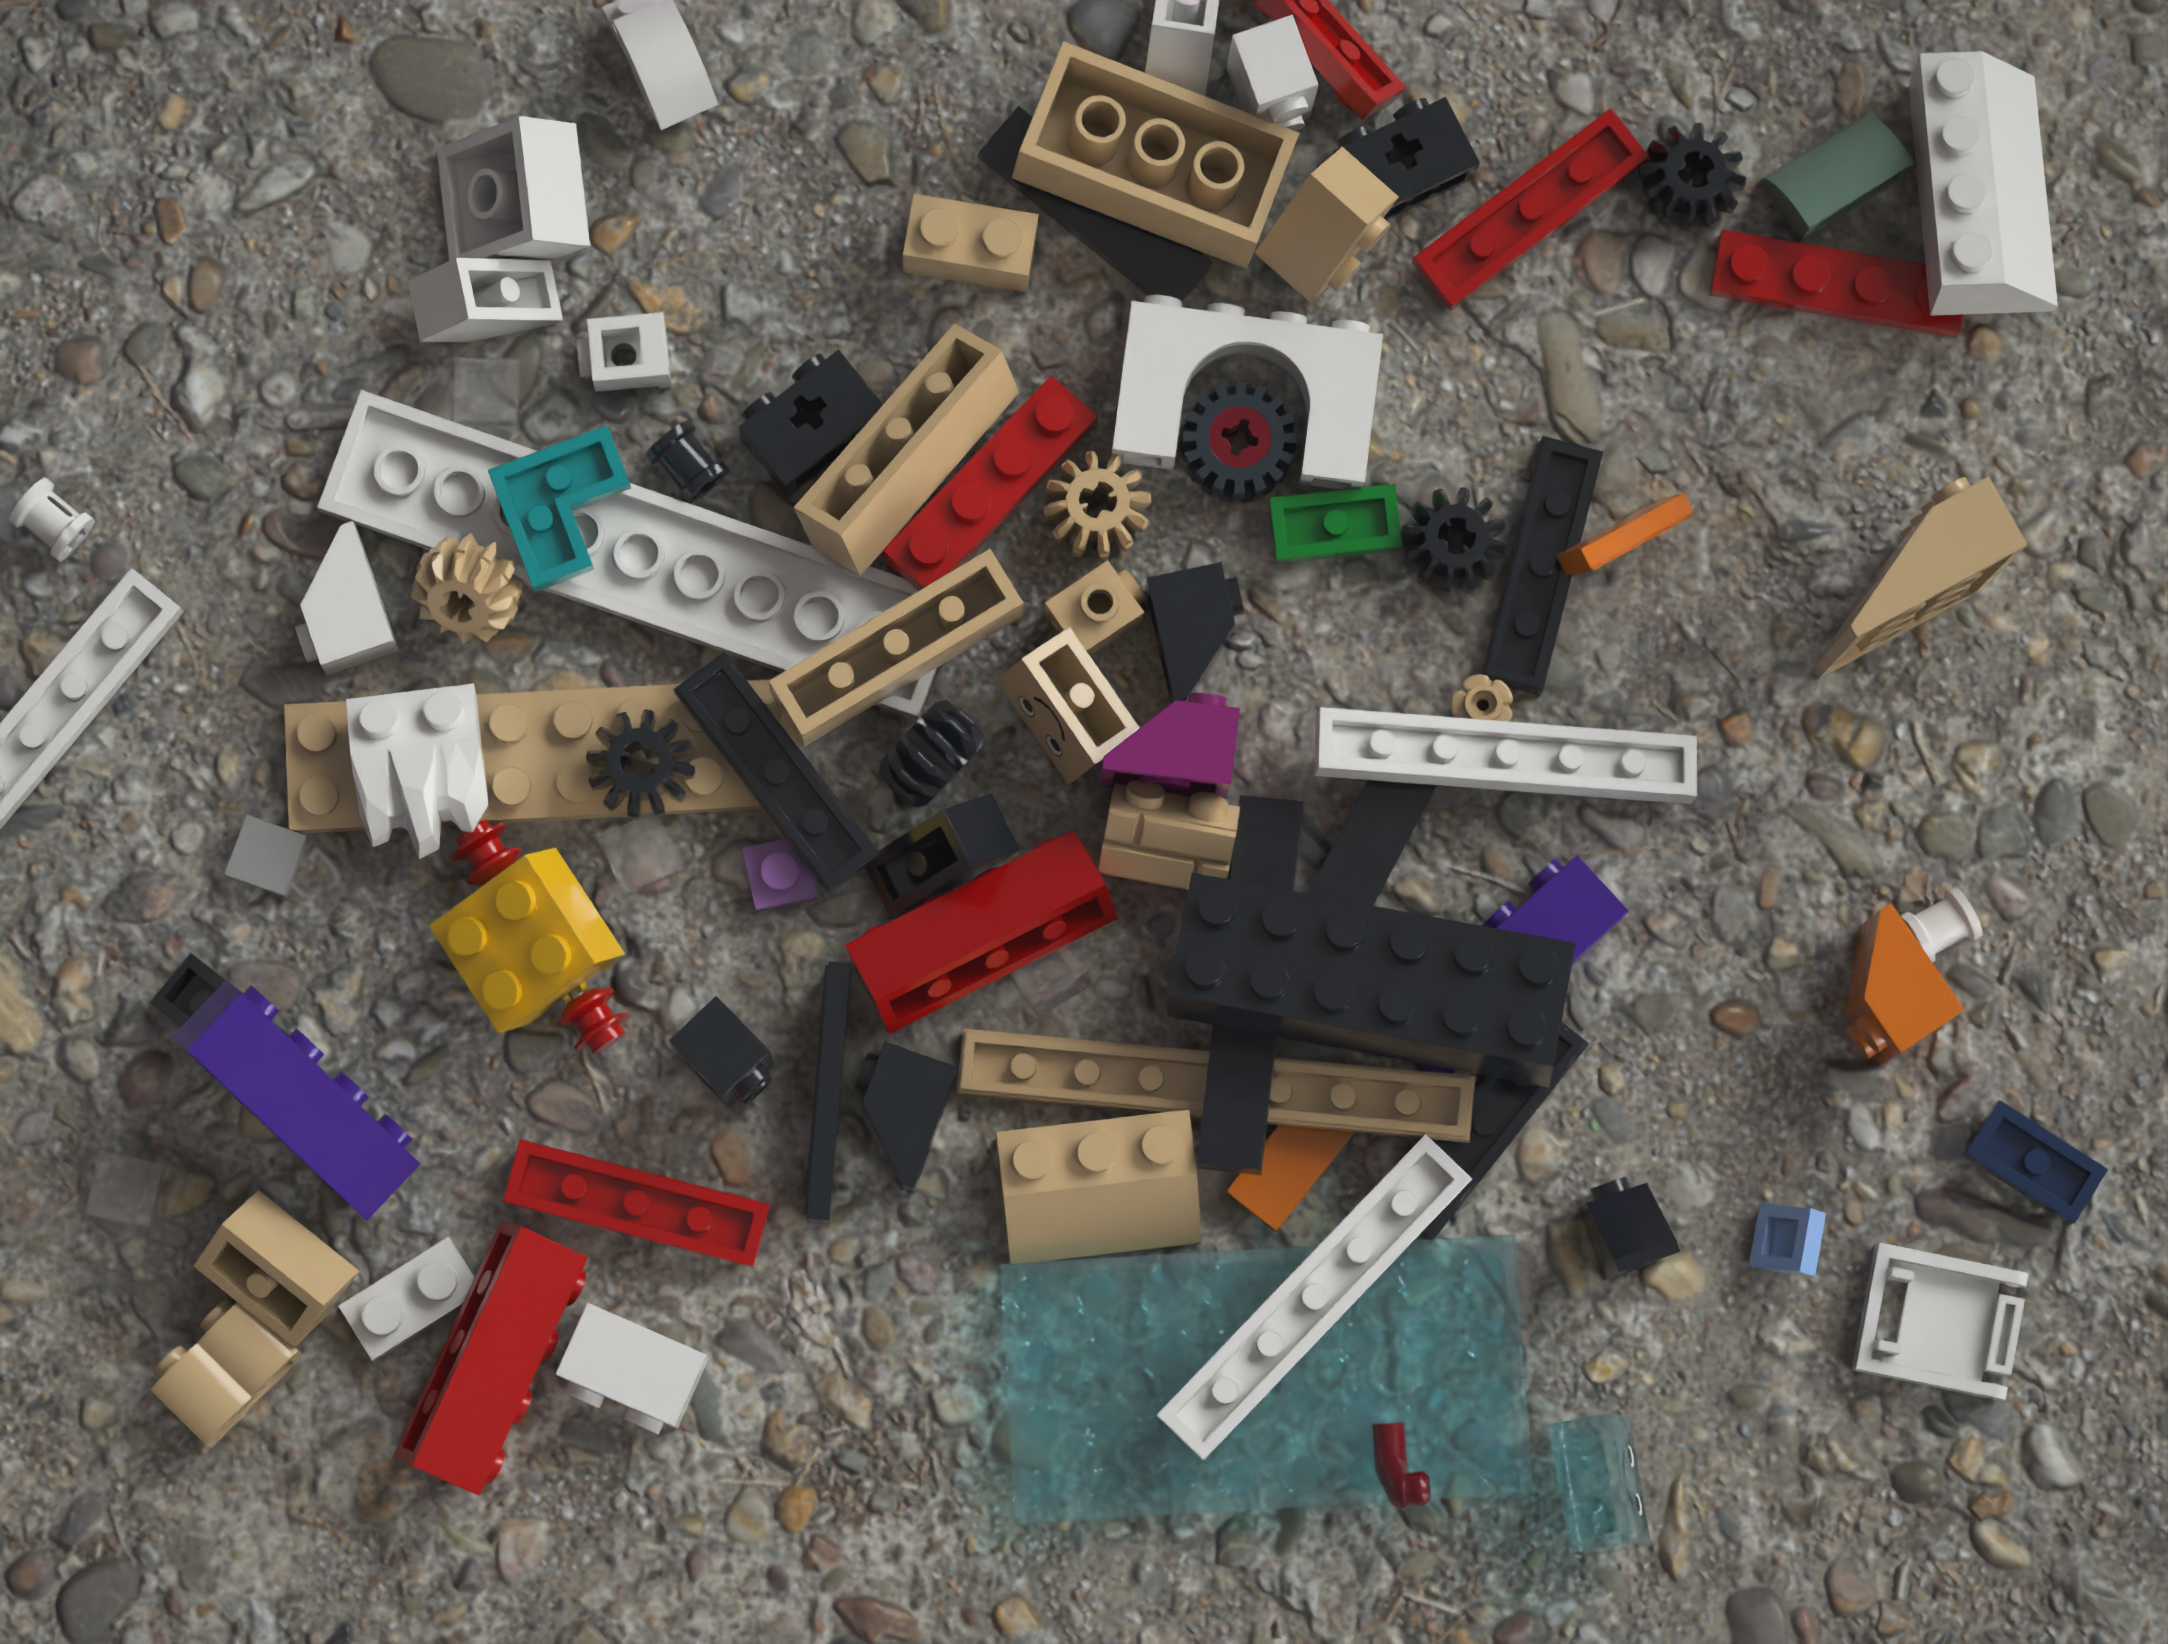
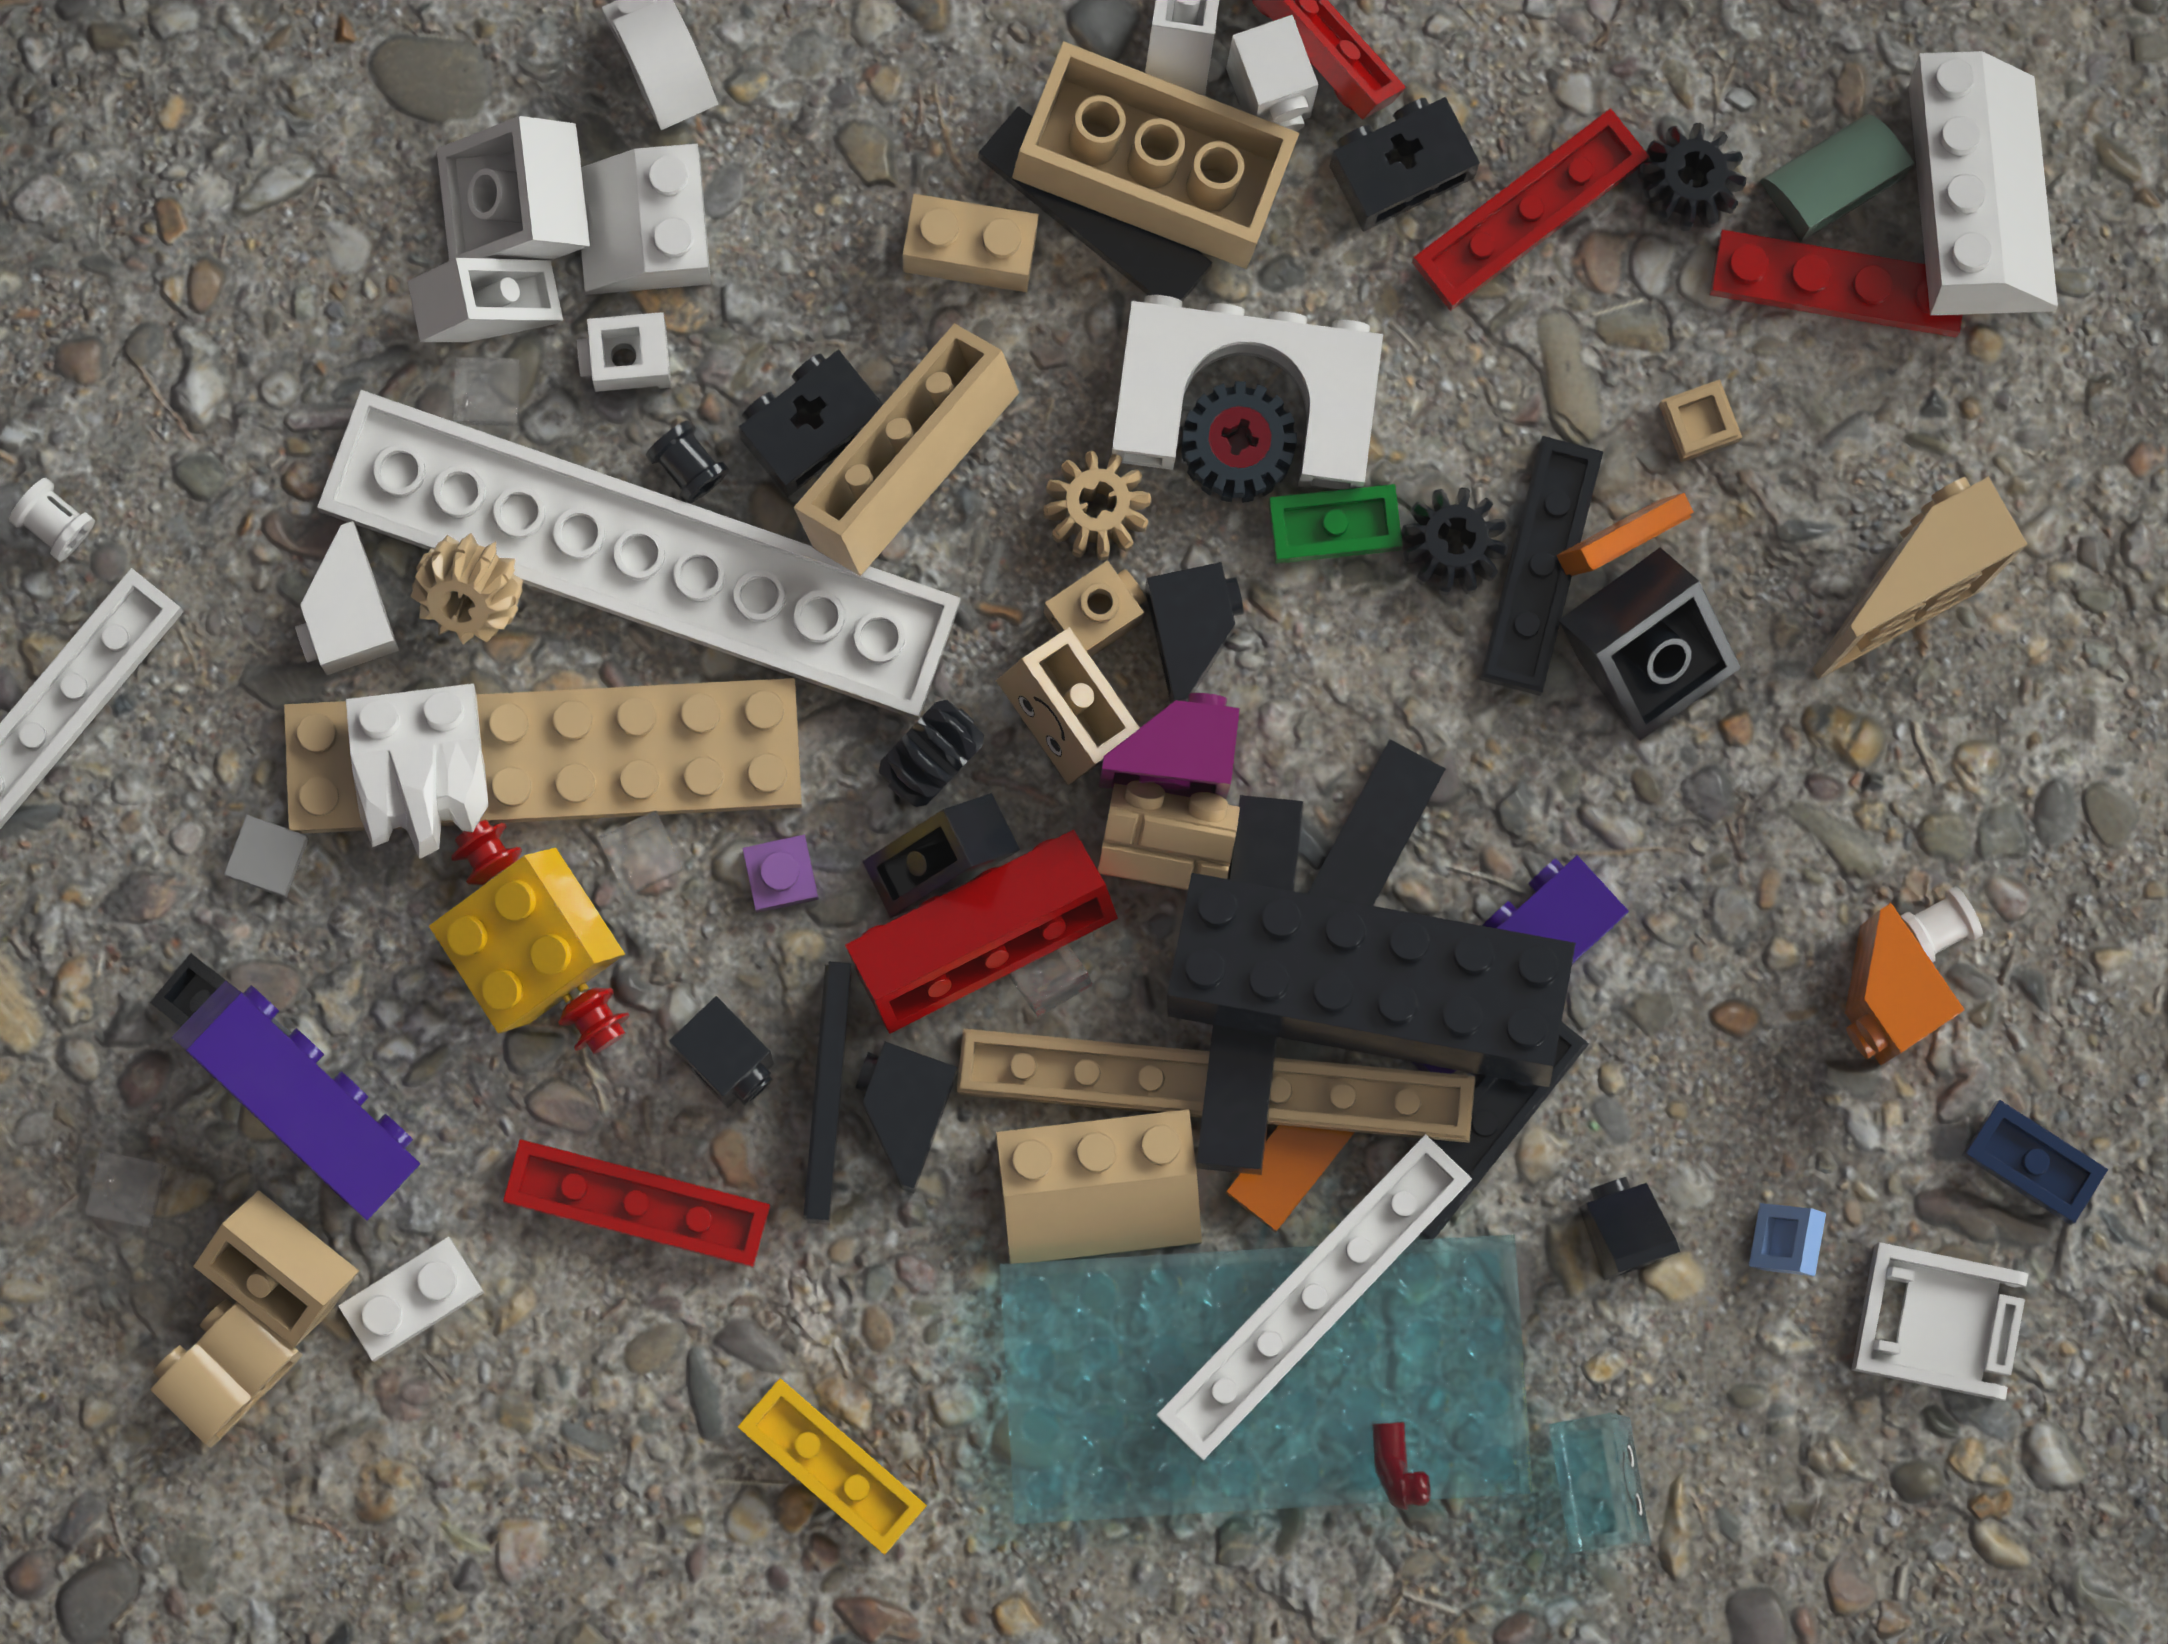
(492, 1357): red brick -> none
(542, 493): teal plate -> none
(629, 783): black gear -> none
(631, 1368): white brick -> none
(645, 221): none -> white slope
(776, 772): black tile -> none
(832, 1466): none -> yellow plate
(896, 647): tan brick -> none
(990, 485): red plate -> none
(1327, 225): tan brick -> none
(1481, 688): tan plate -> none
(1505, 755): white plate -> none
(1651, 642): none -> black slope
(1700, 420): none -> tan tile

